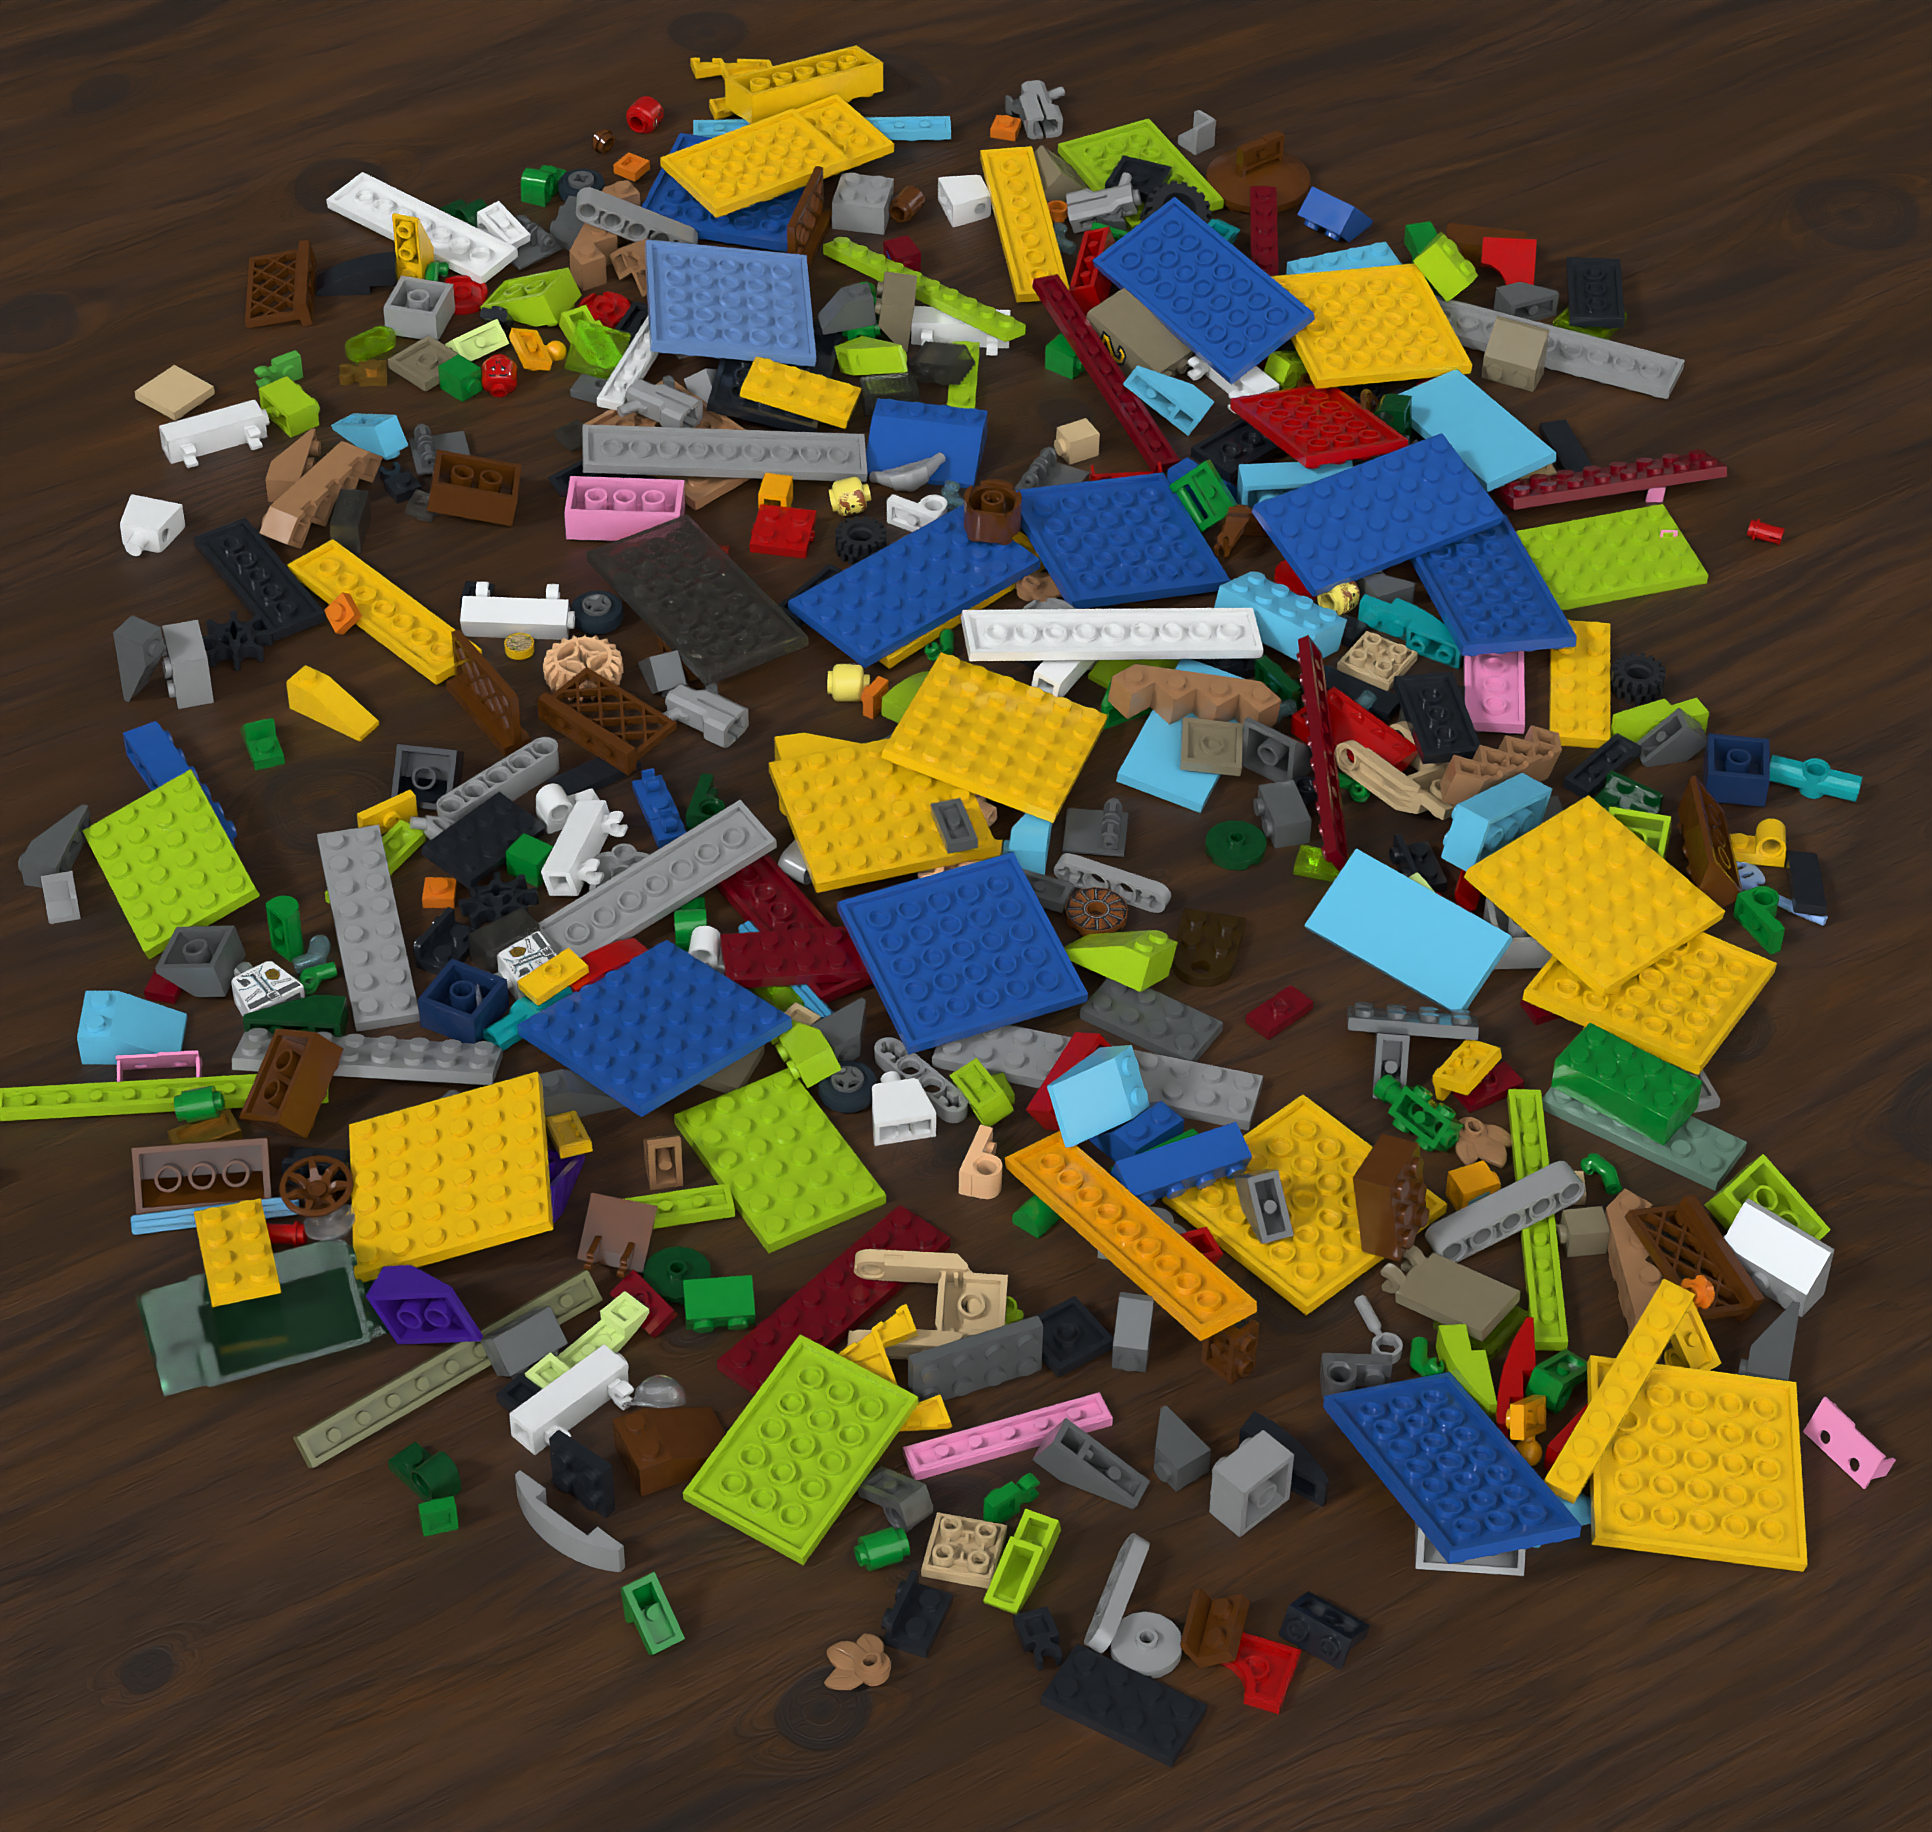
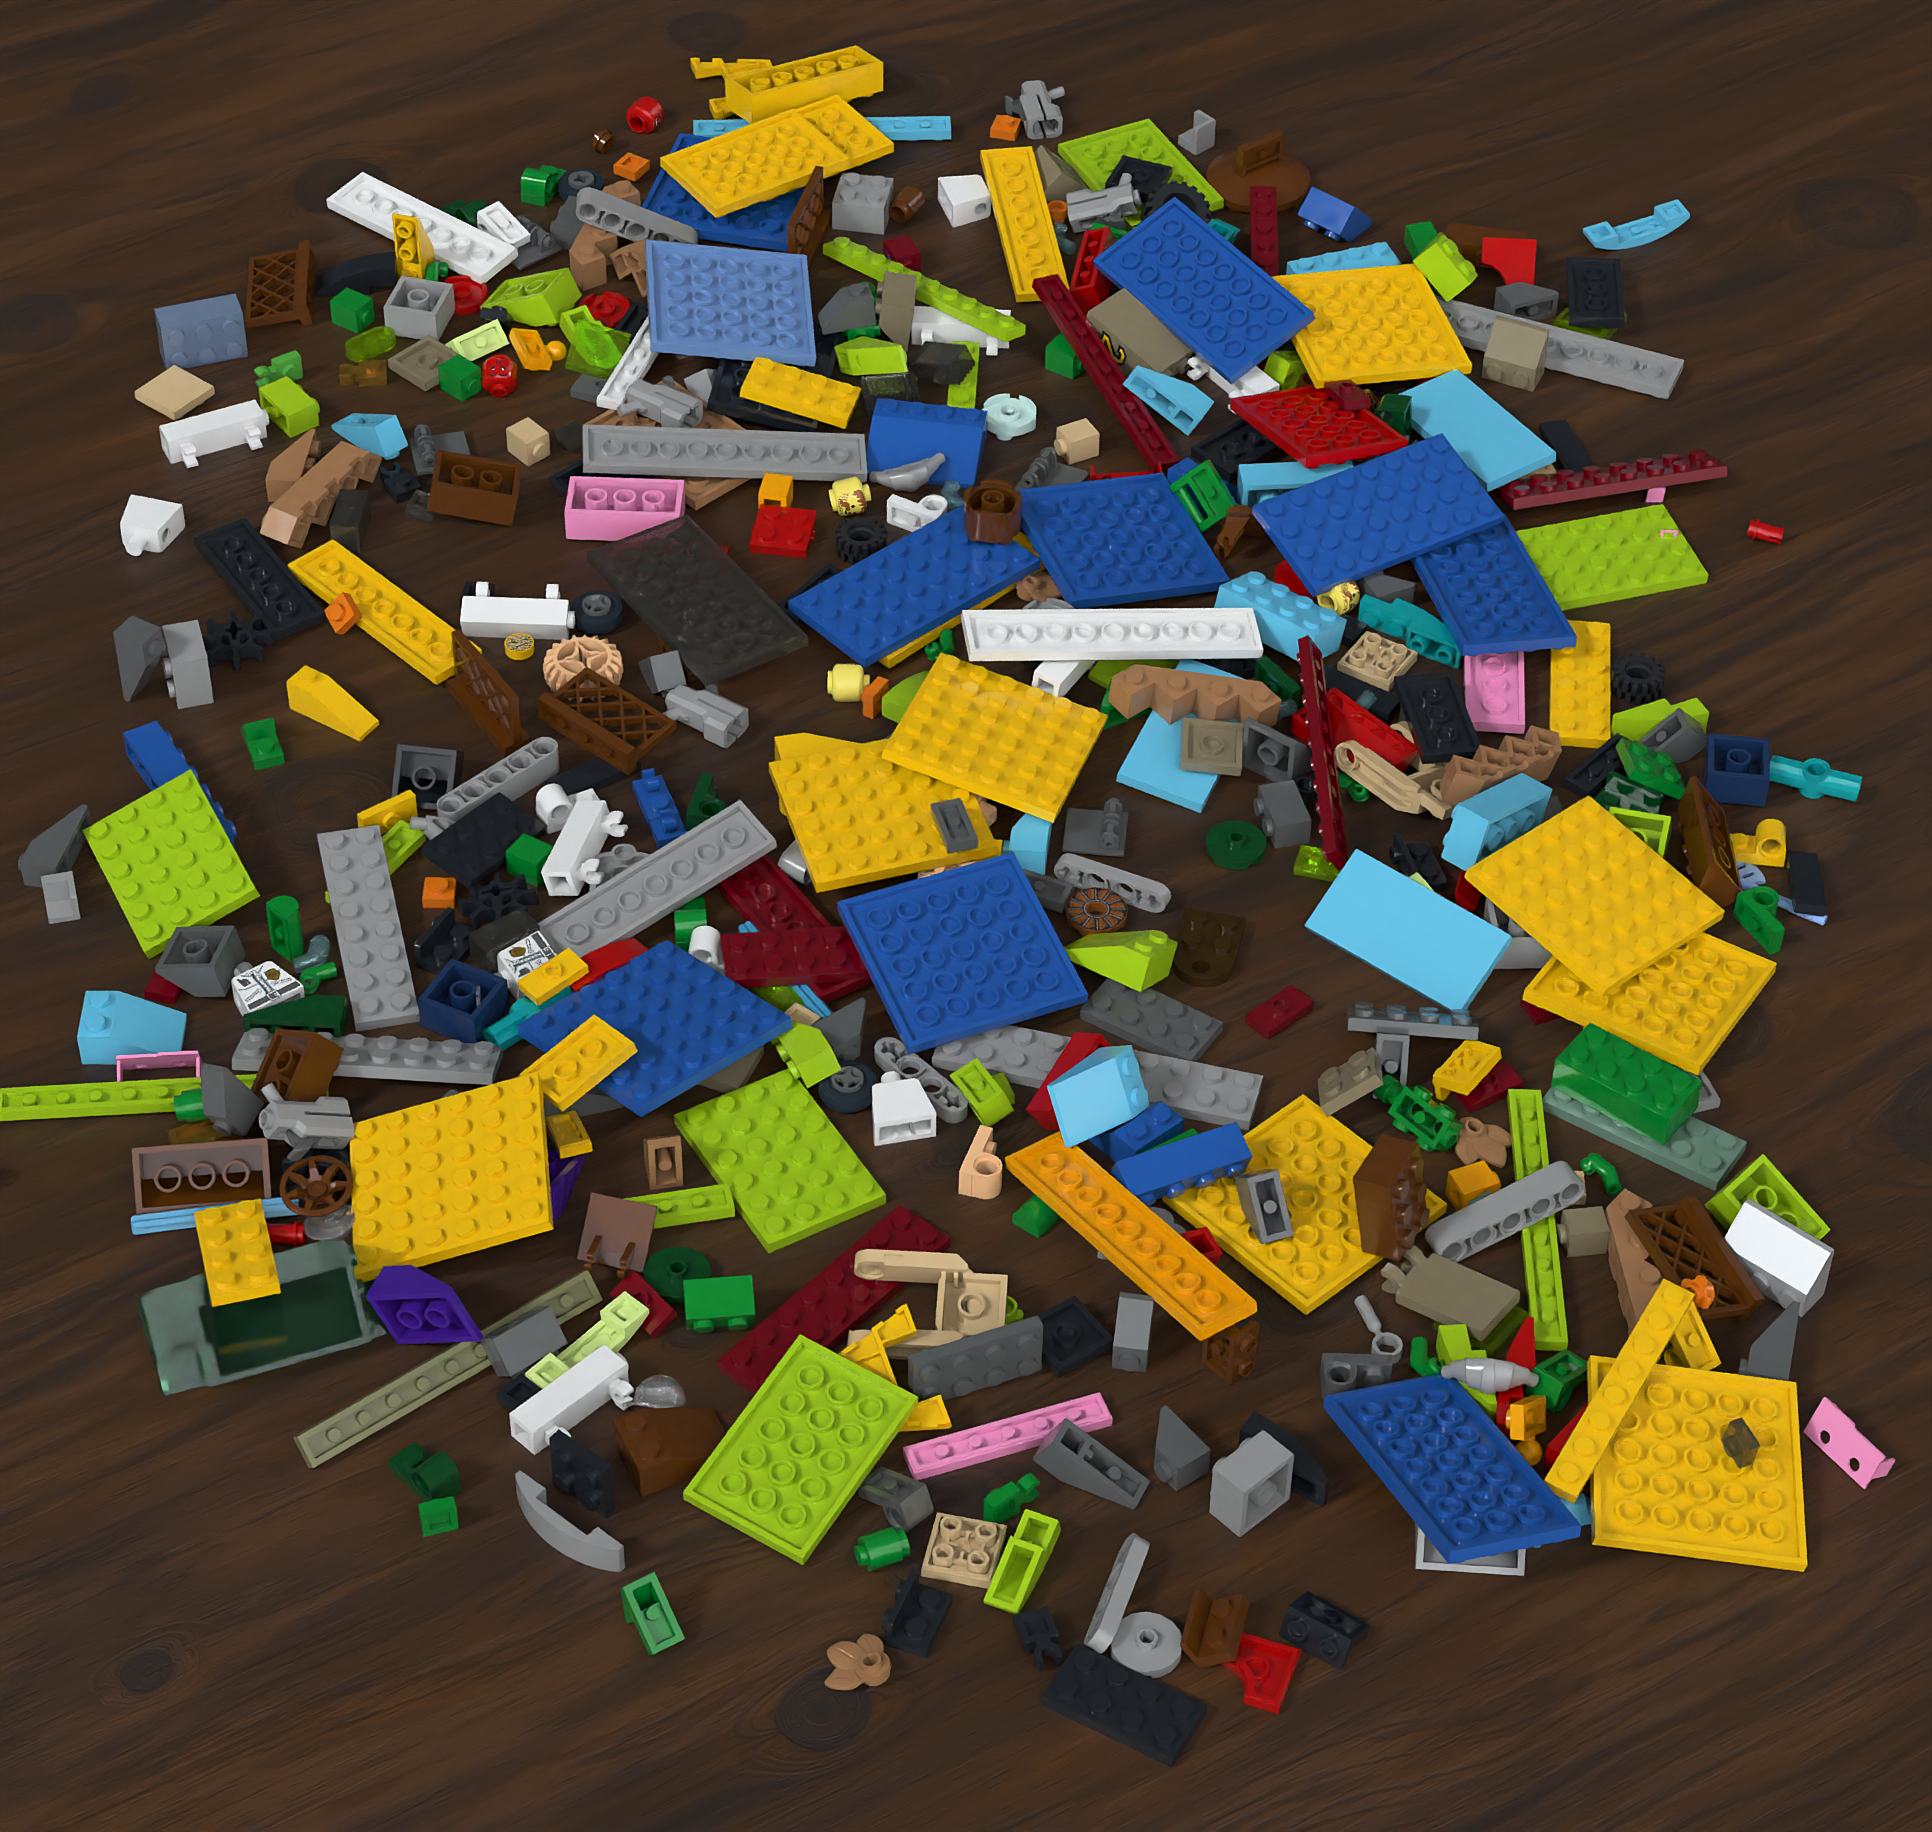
(201, 332): none -> sand blue brick
(228, 1101): none -> dark grey slope
(306, 1124): none -> light grey piece
(352, 310): none -> green brick
(528, 441): none -> tan brick
(581, 1061): none -> yellow plate
(1010, 415): none -> light aqua plate
(1347, 395): none -> dark red plate
(1349, 1081): none -> dark tan plate
(1489, 1374): none -> light grey piece
(1638, 232): none -> medium azure slope
(1650, 768): none -> green plate
(1740, 1443): none -> clear smoke plate

